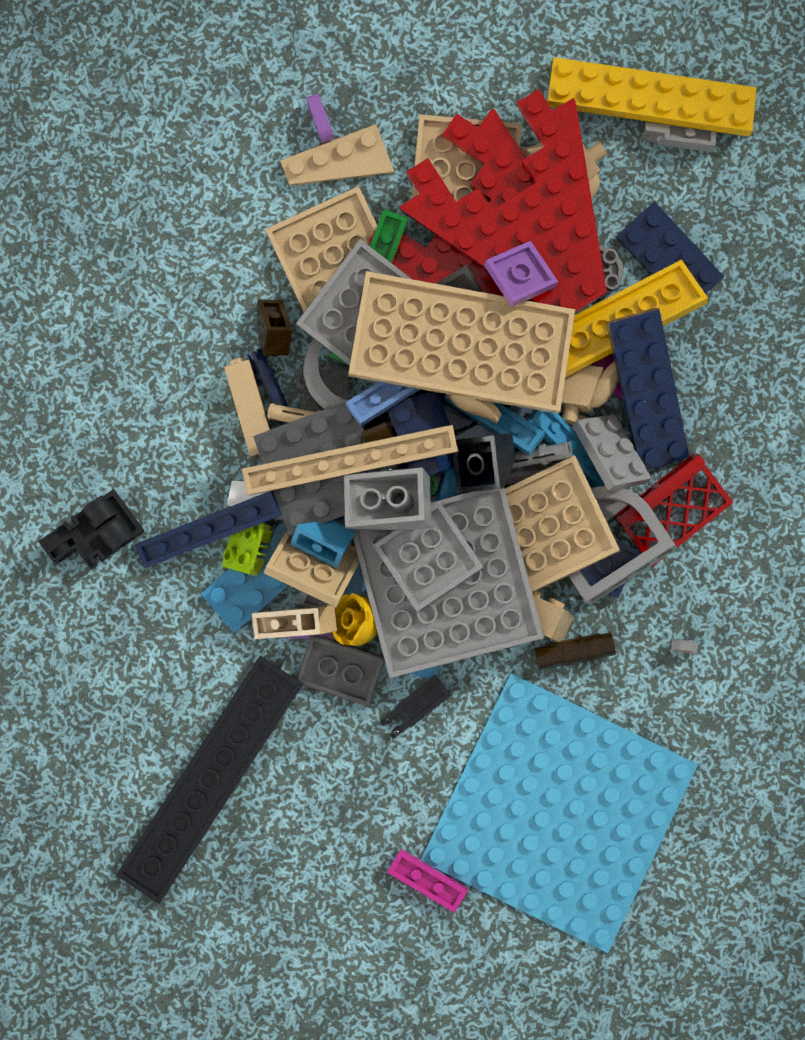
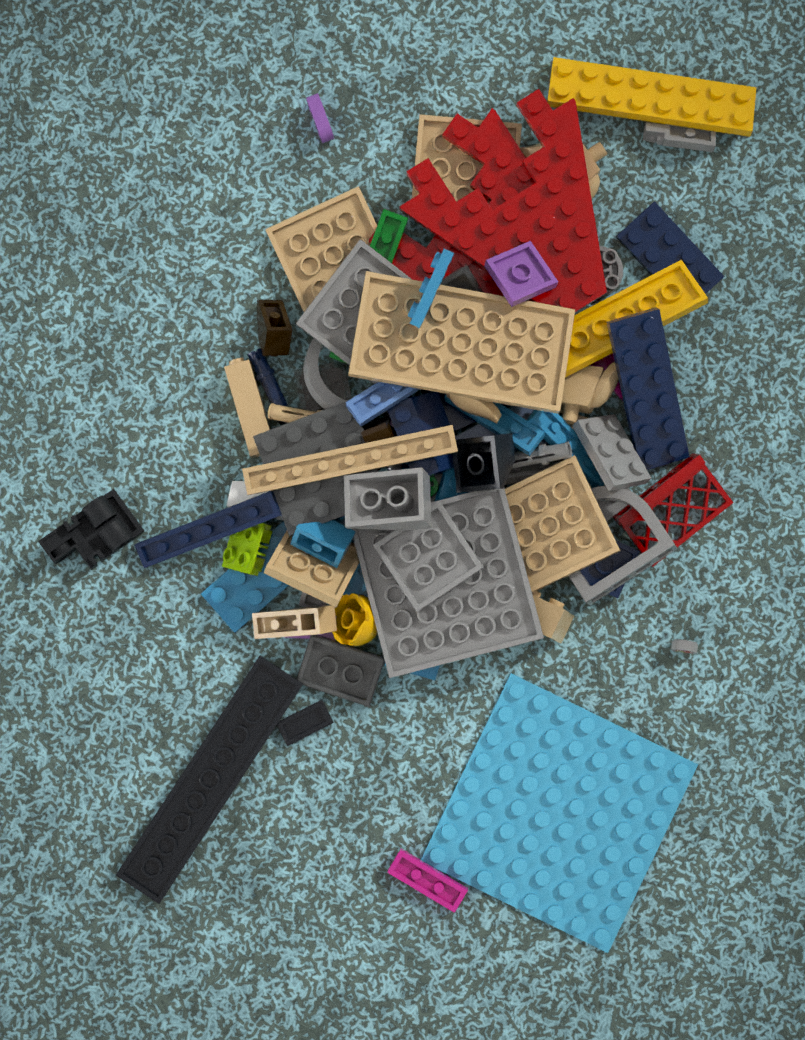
(304, 722): none -> black tile
(344, 158): tan wing -> none
(418, 704): black hinge -> none
(429, 287): none -> dark azure wing
(575, 651): dark brown piece -> none

